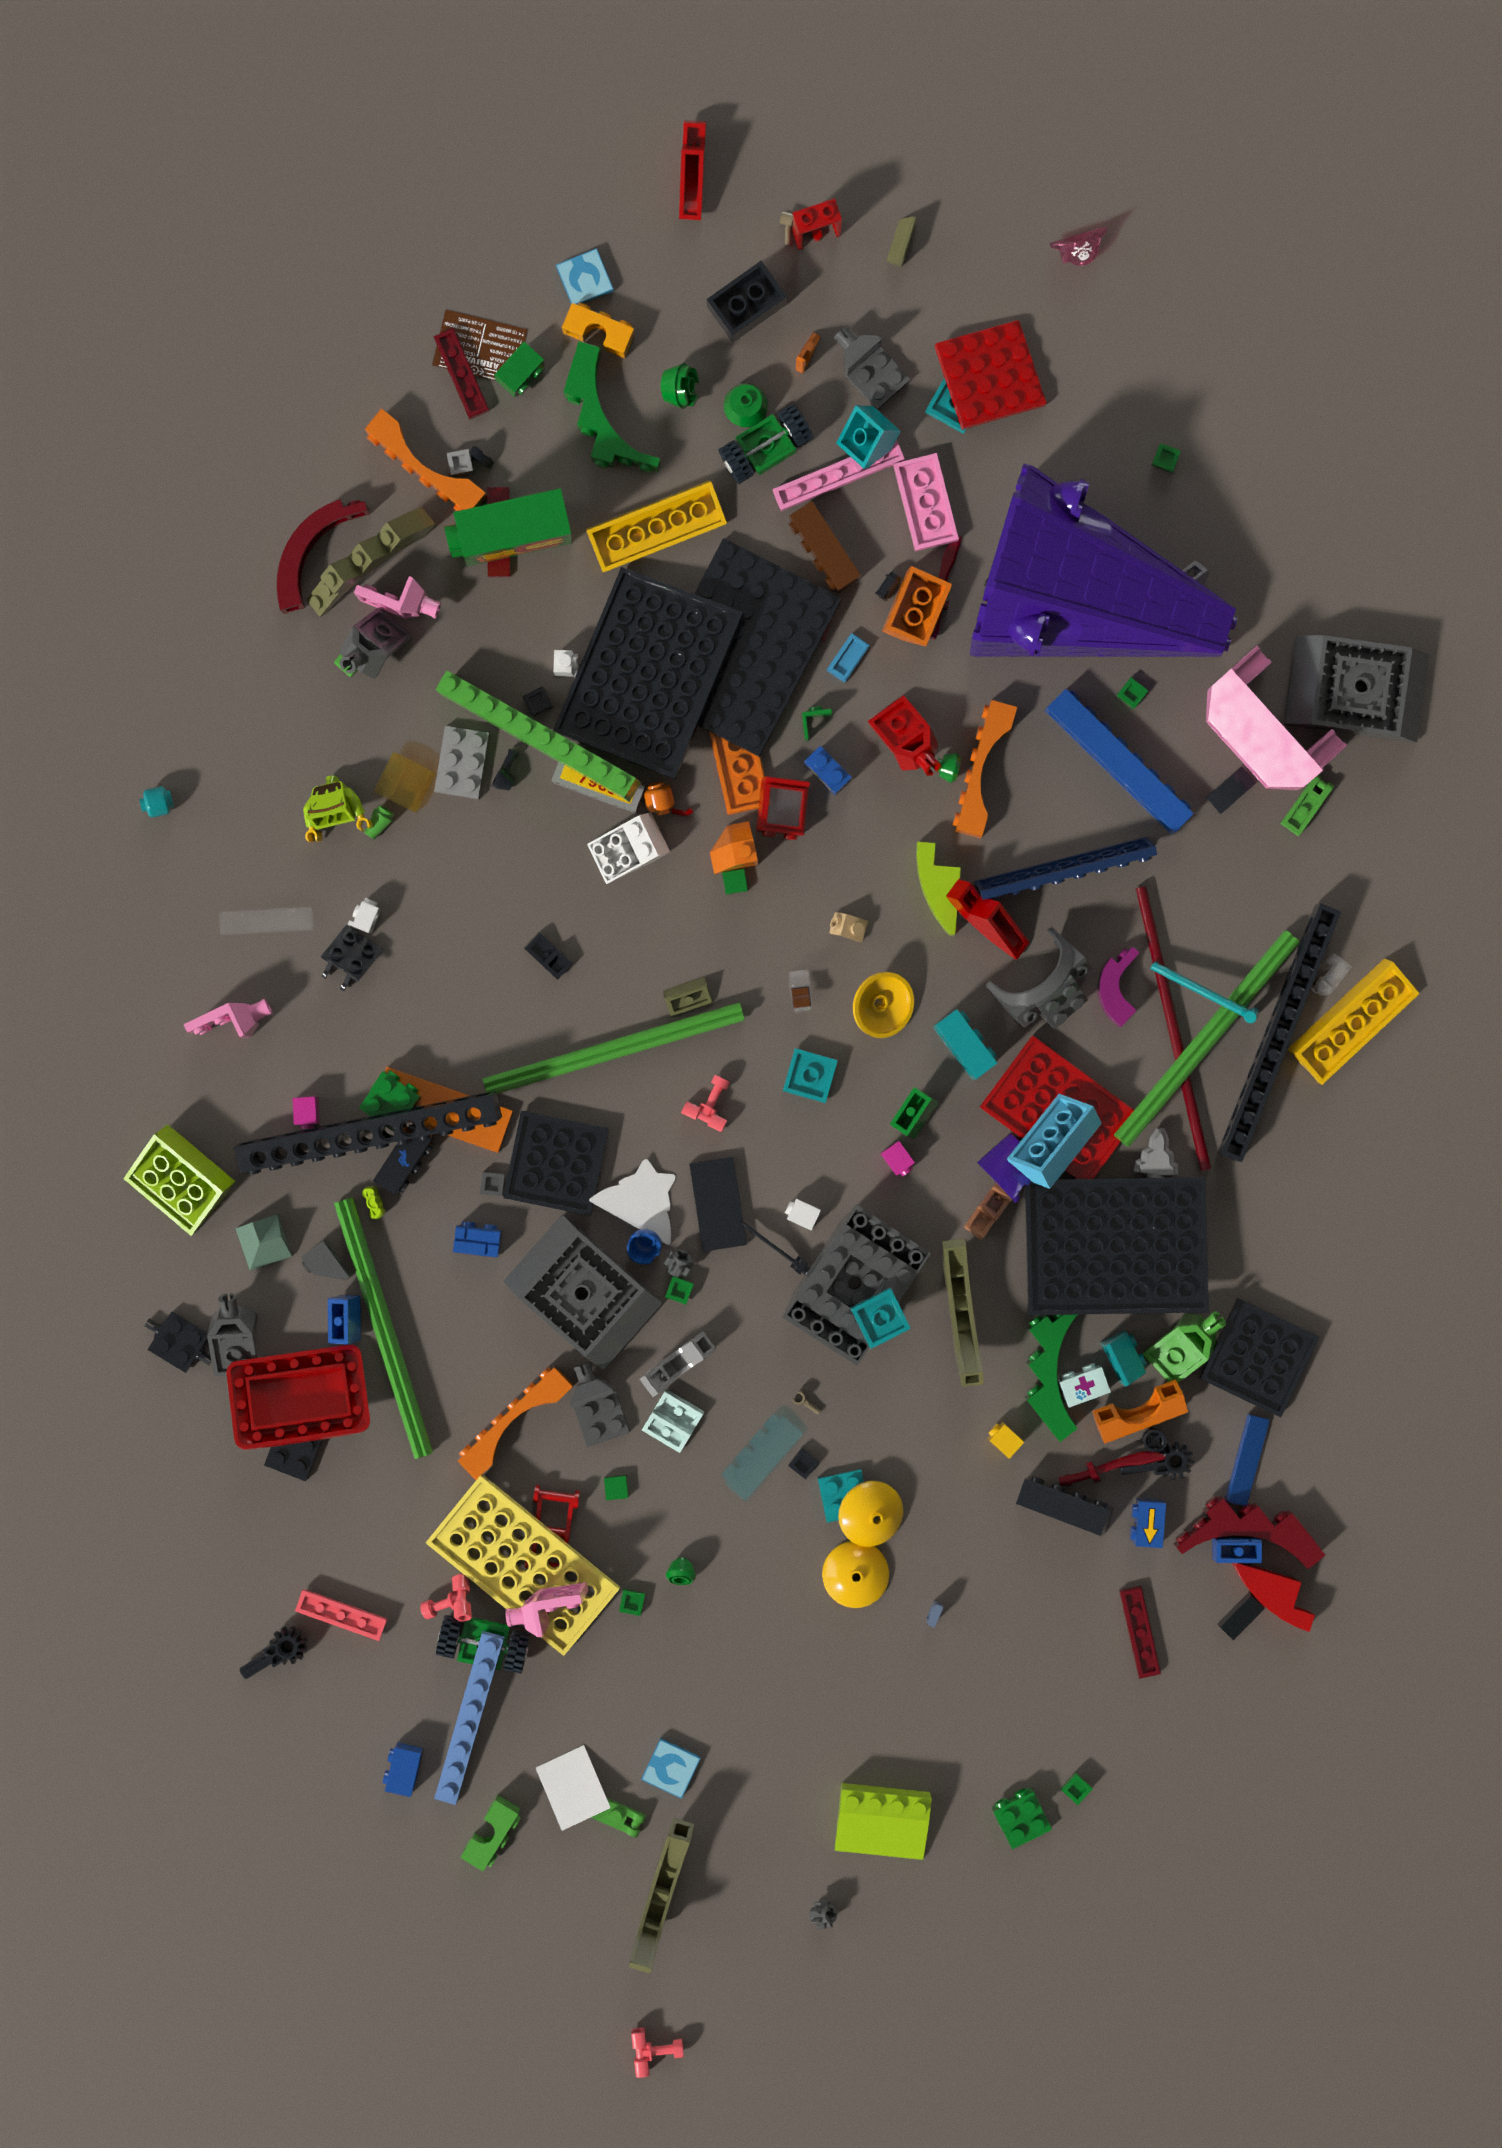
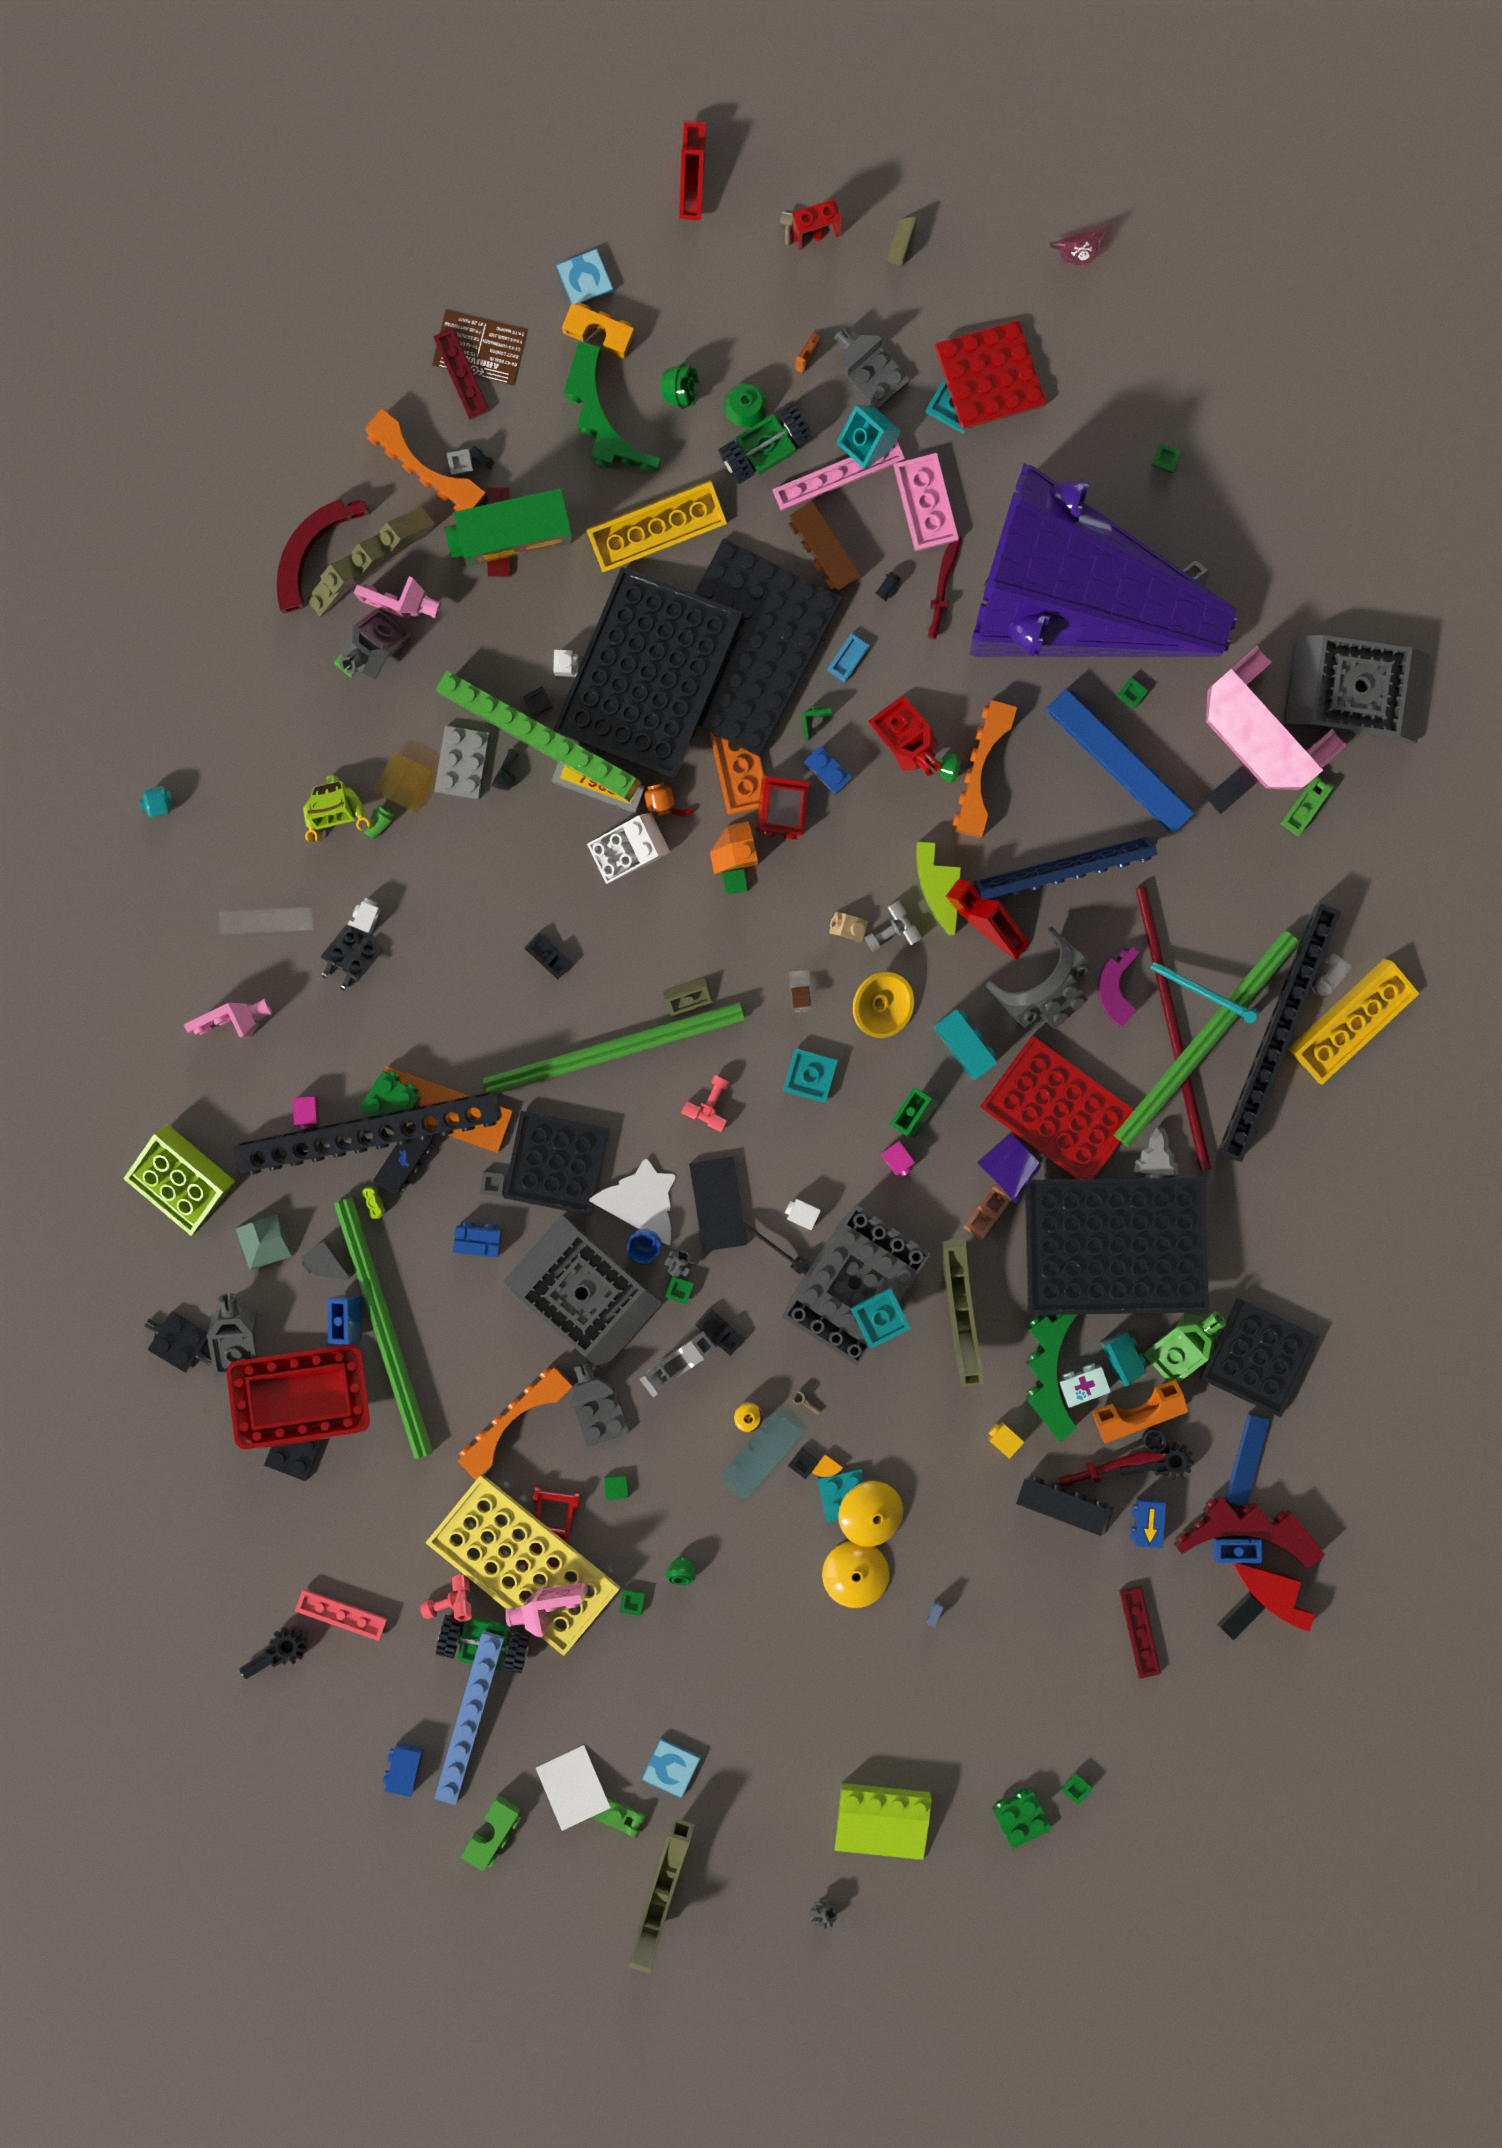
(519, 370): green brick -> none
(646, 2051): coral bar -> none
(673, 1420): light aqua slope -> none
(720, 1331): none -> black slope
(745, 1409): none -> yellow head
(746, 301): black brick -> none
(827, 1467): none -> light orange tile
(899, 925): none -> light grey bar
(916, 607): orange slope -> none
(1055, 1140): medium azure slope -> none

